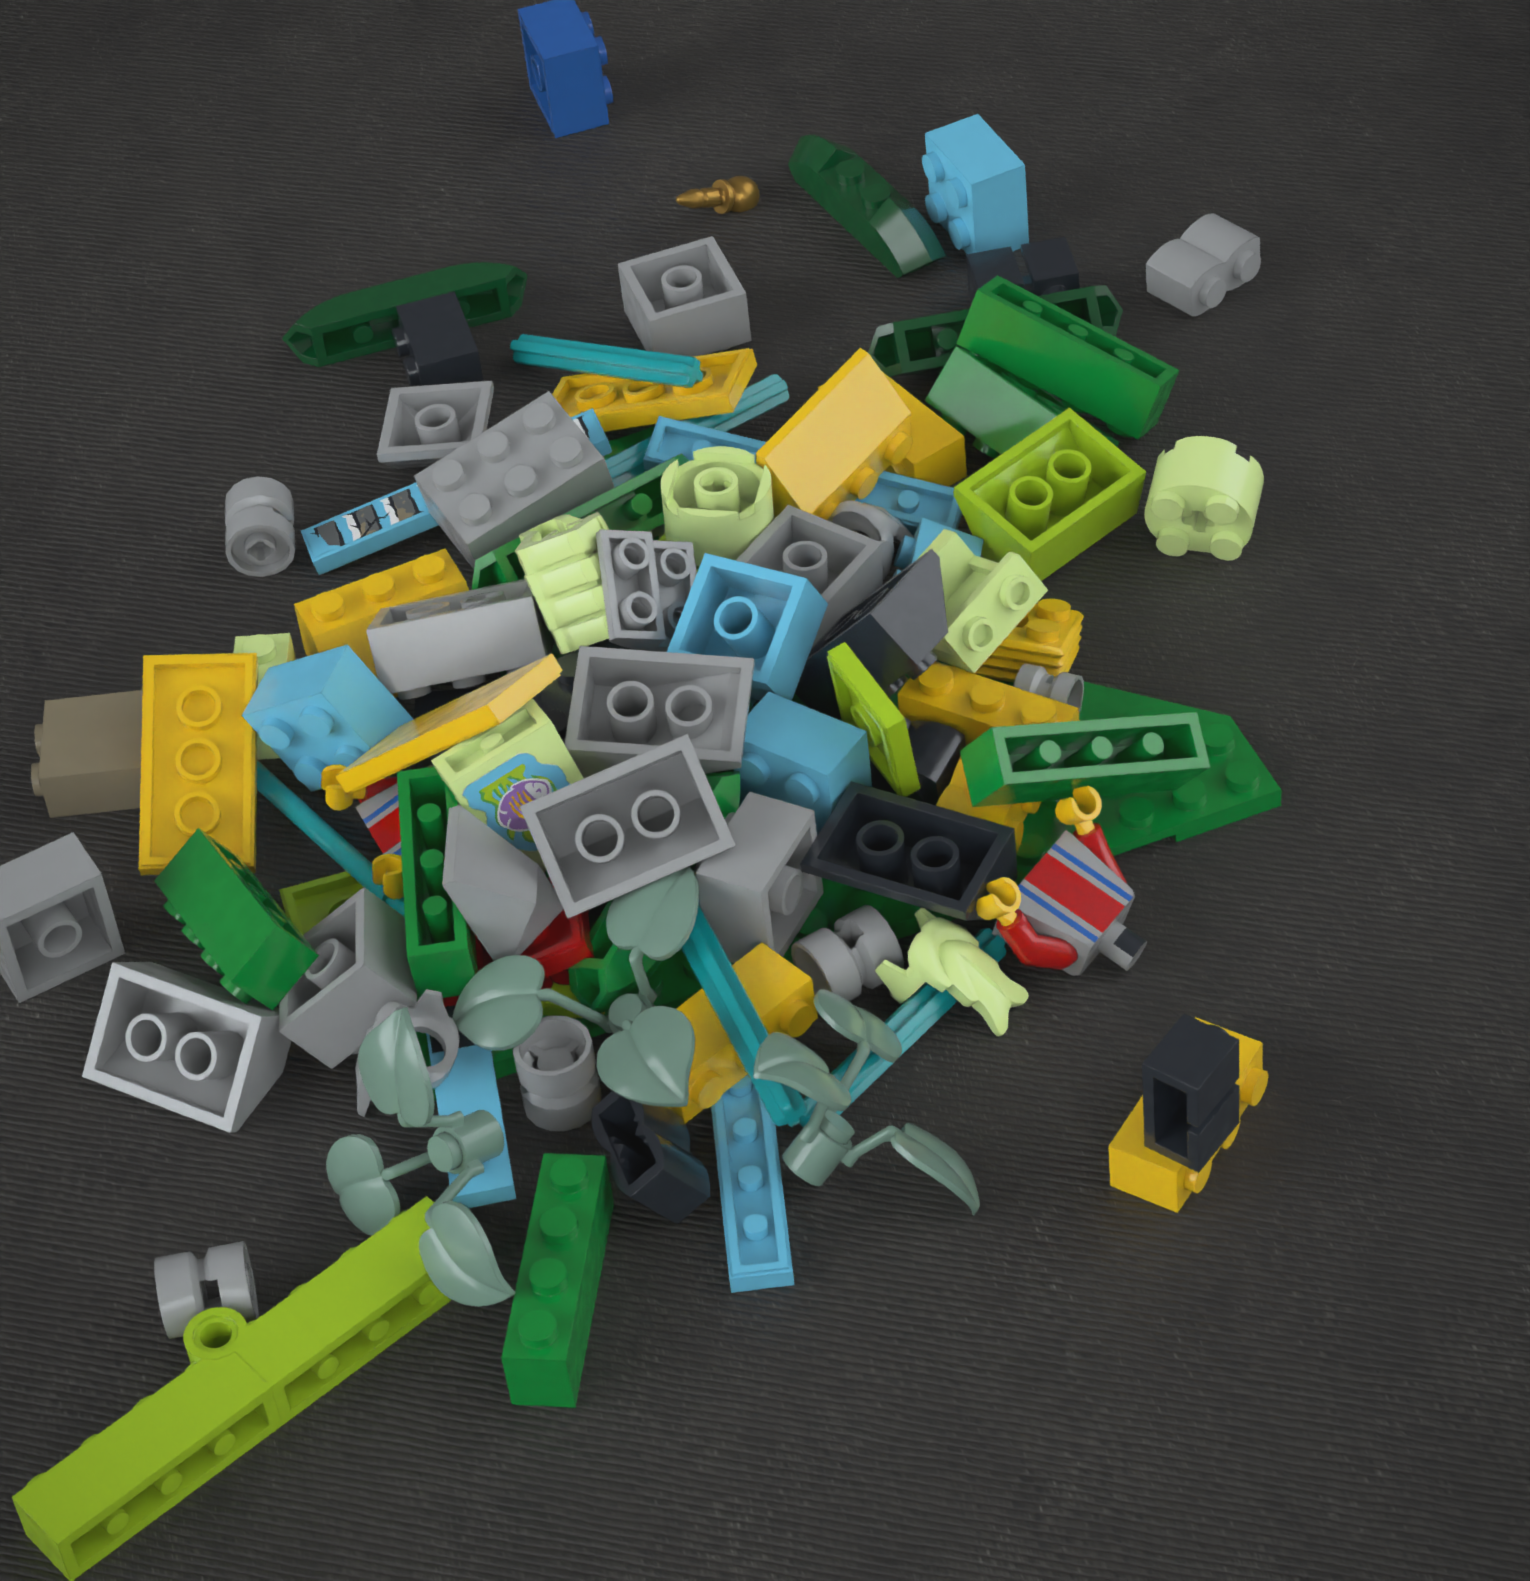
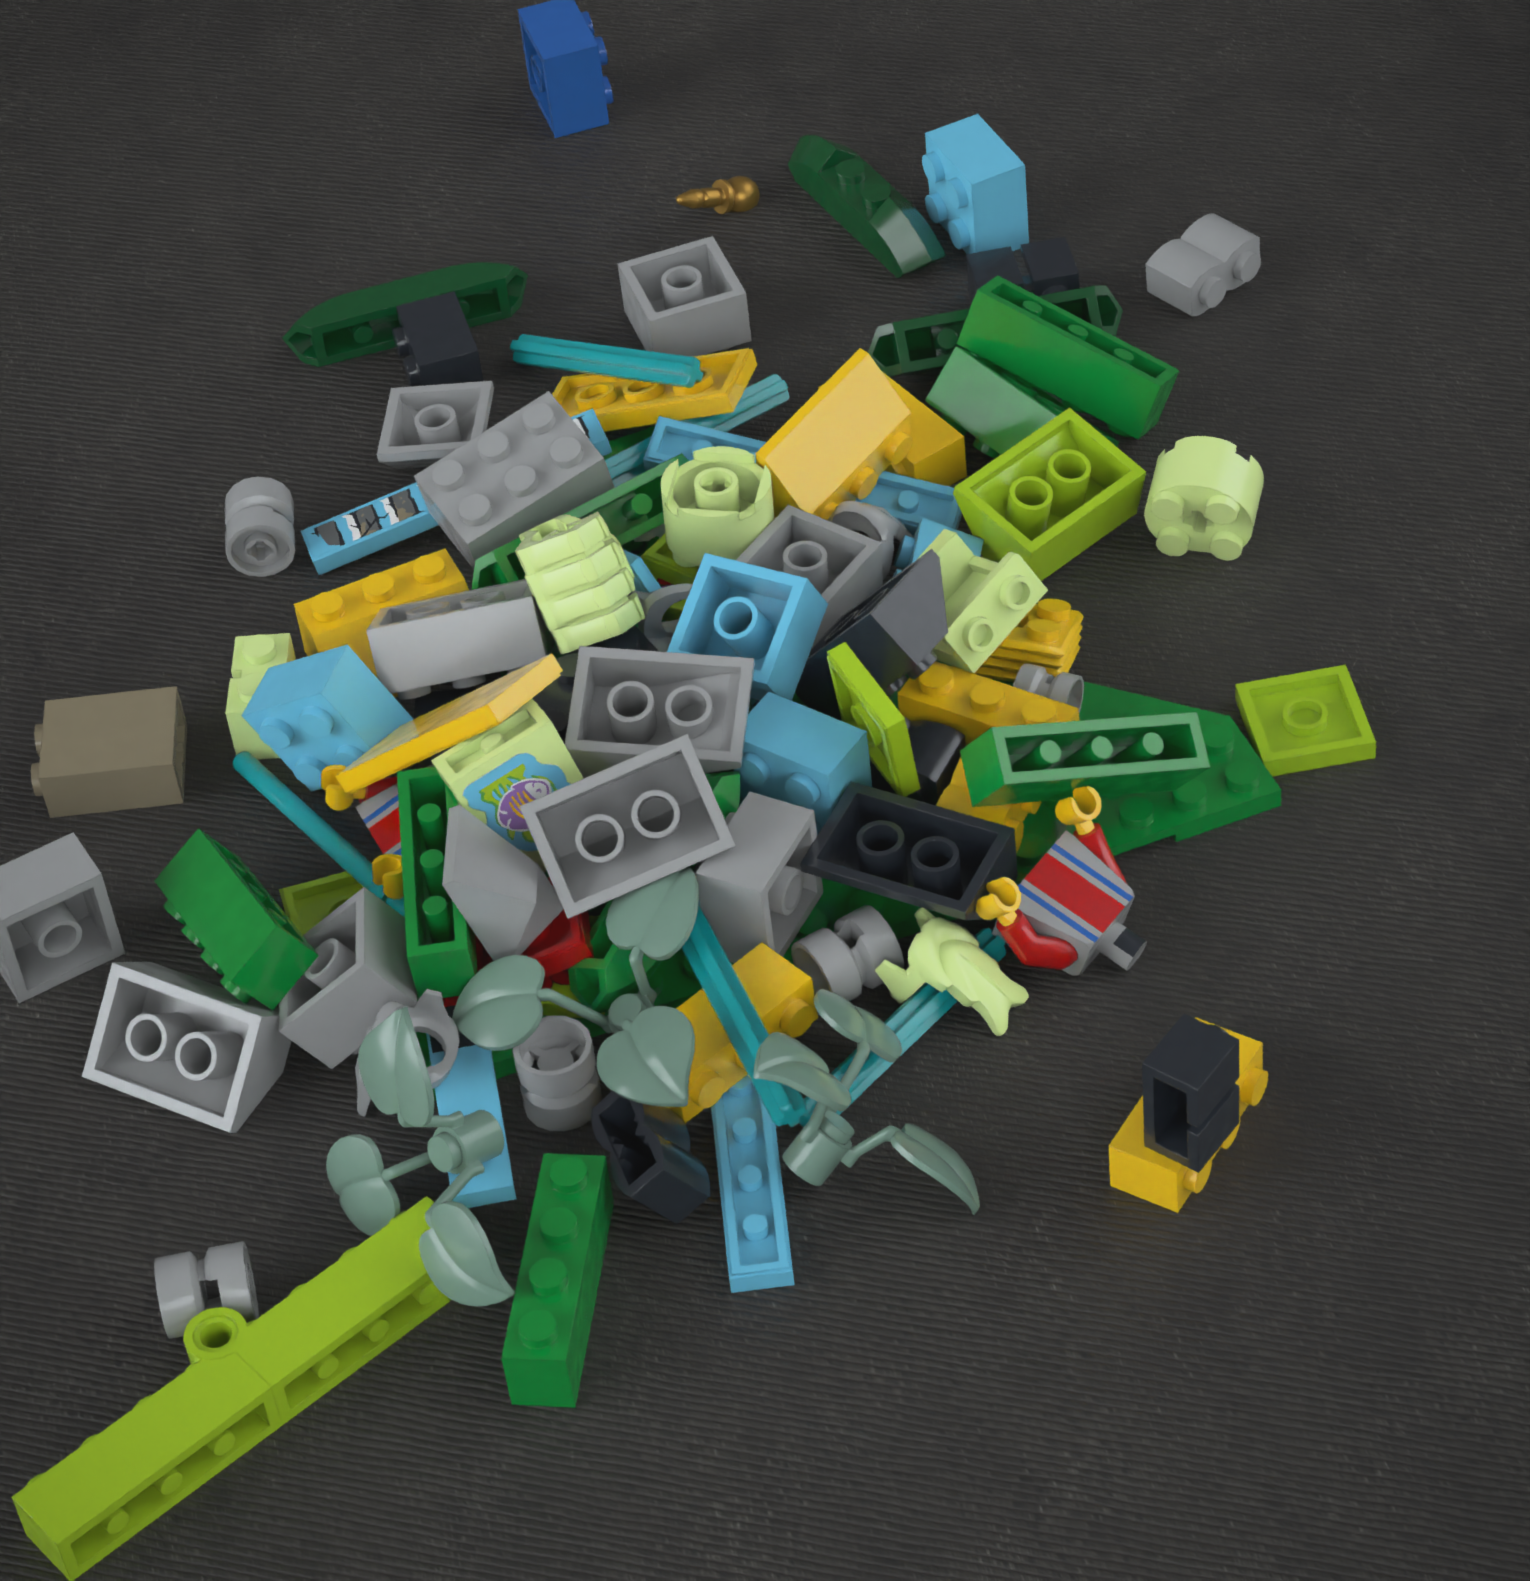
(197, 755): yellow tile -> none
(644, 586): light grey slope -> none
(1305, 720): none -> lime tile

